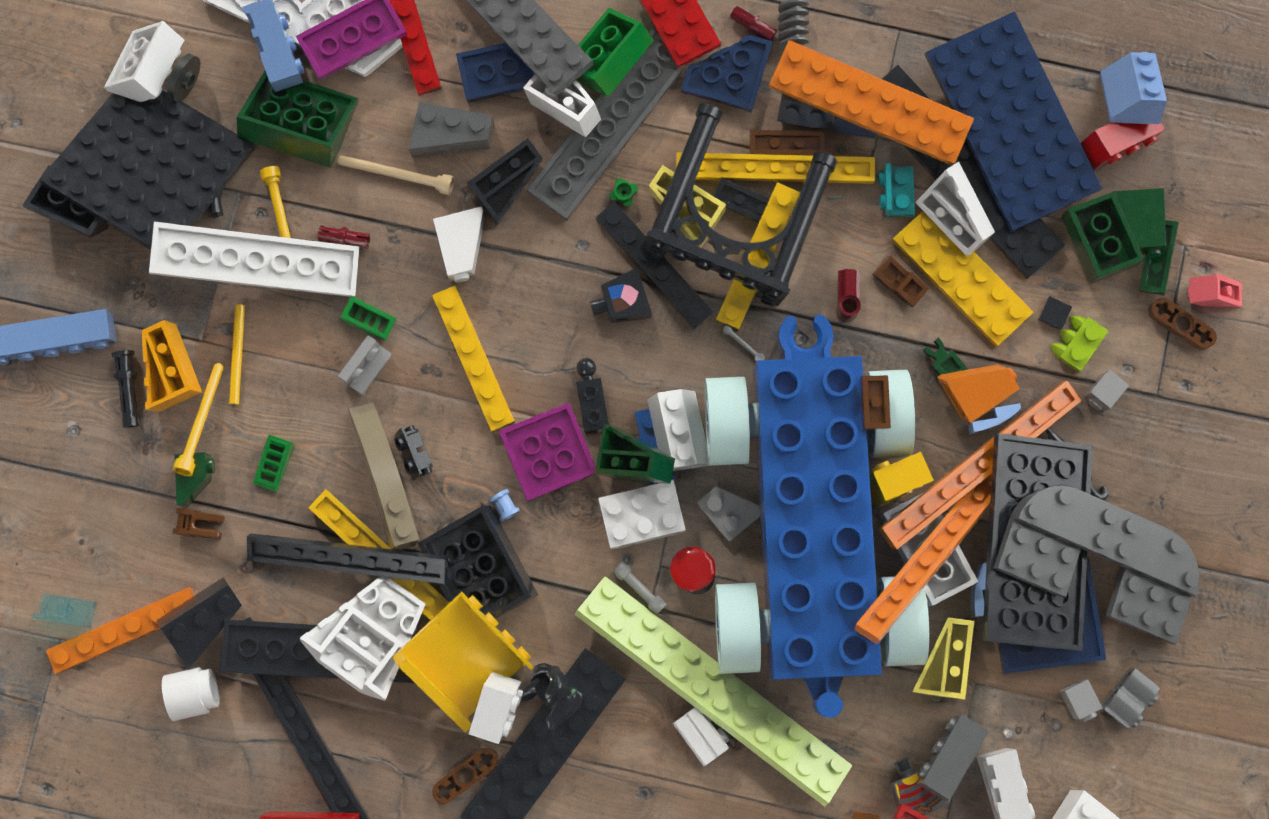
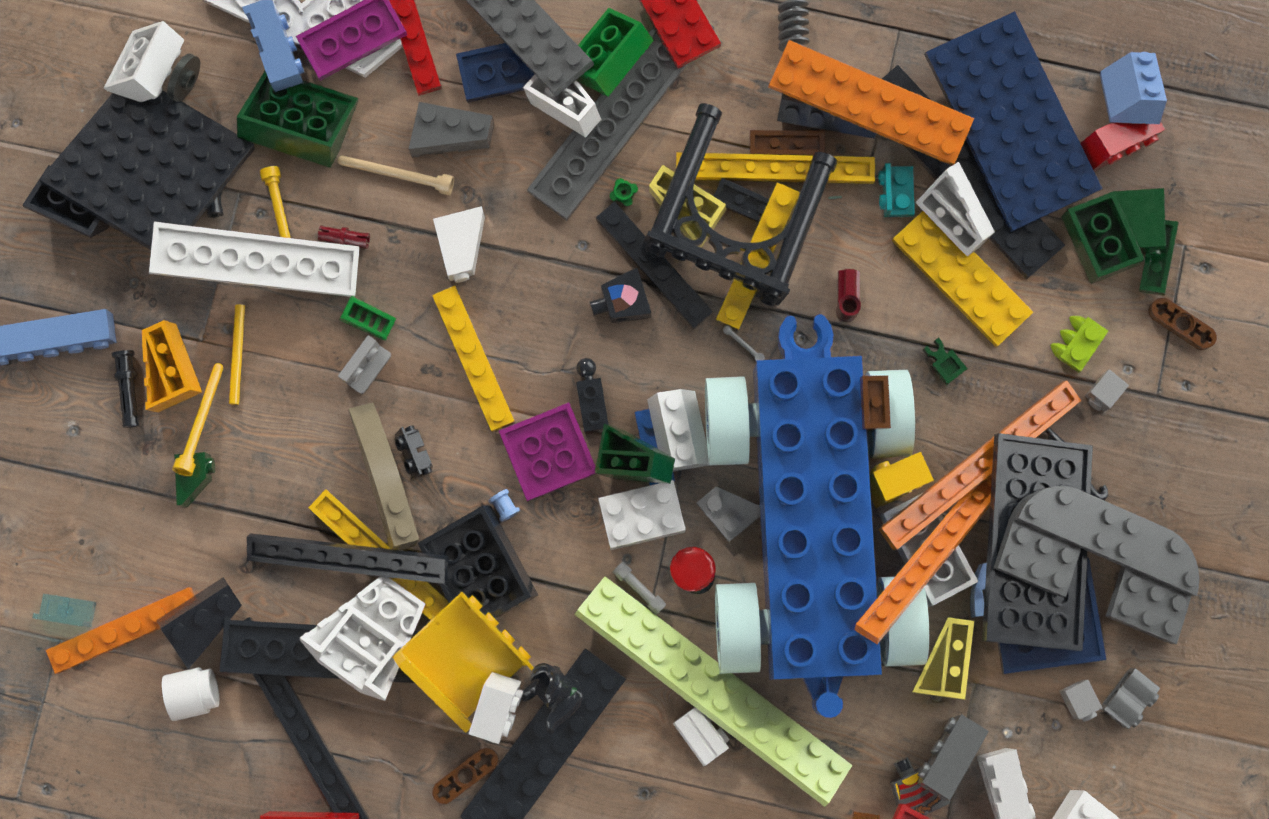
(188, 521): reddish brown piece -> none
(264, 460): green slope -> none
(505, 179): black wedge -> none
(730, 74): dark blue plate -> none
(753, 23): dark red axle -> none
(900, 281): reddish brown slope -> none
(978, 389): orange slope -> none
(998, 416): light blue slope -> none
(1055, 313): black tile -> none
(1215, 291): coral slope -> none

